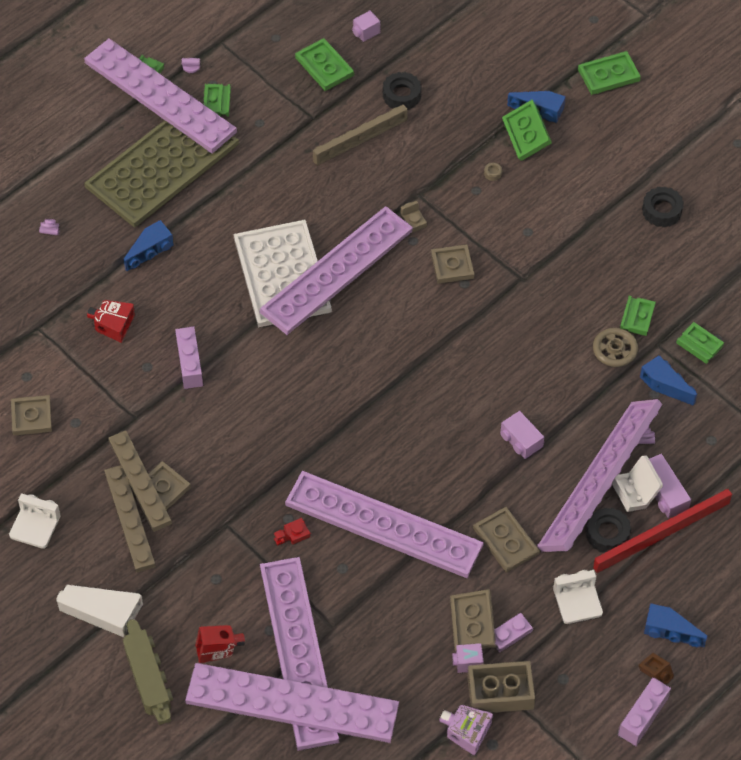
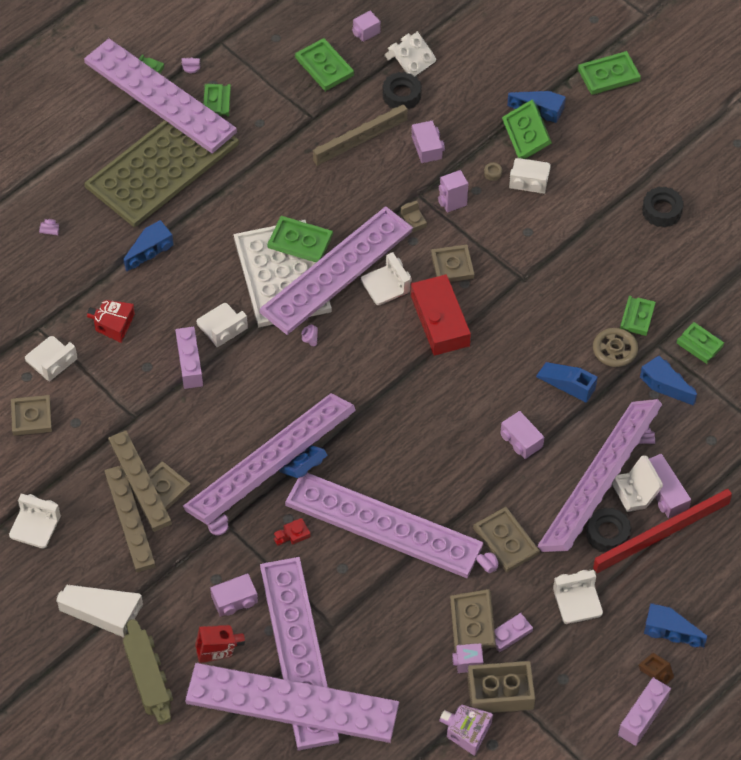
(51, 357): none -> white bracket
(219, 525): none -> lavender plate
(222, 324): none -> white bracket
(234, 595): none -> lavender brick
(269, 458): none -> lavender plate
(300, 239): none -> bright green plate
(304, 461): none -> blue plate
(309, 335): none -> lavender plate
(387, 281): none -> white bracket
(412, 54): none -> white bracket
(427, 141): none -> lavender brick
(440, 314): none -> red brick
(453, 191): none -> lavender brick
(488, 562): none -> lavender plate
(529, 175): none -> white bracket
(569, 379): none -> blue slope

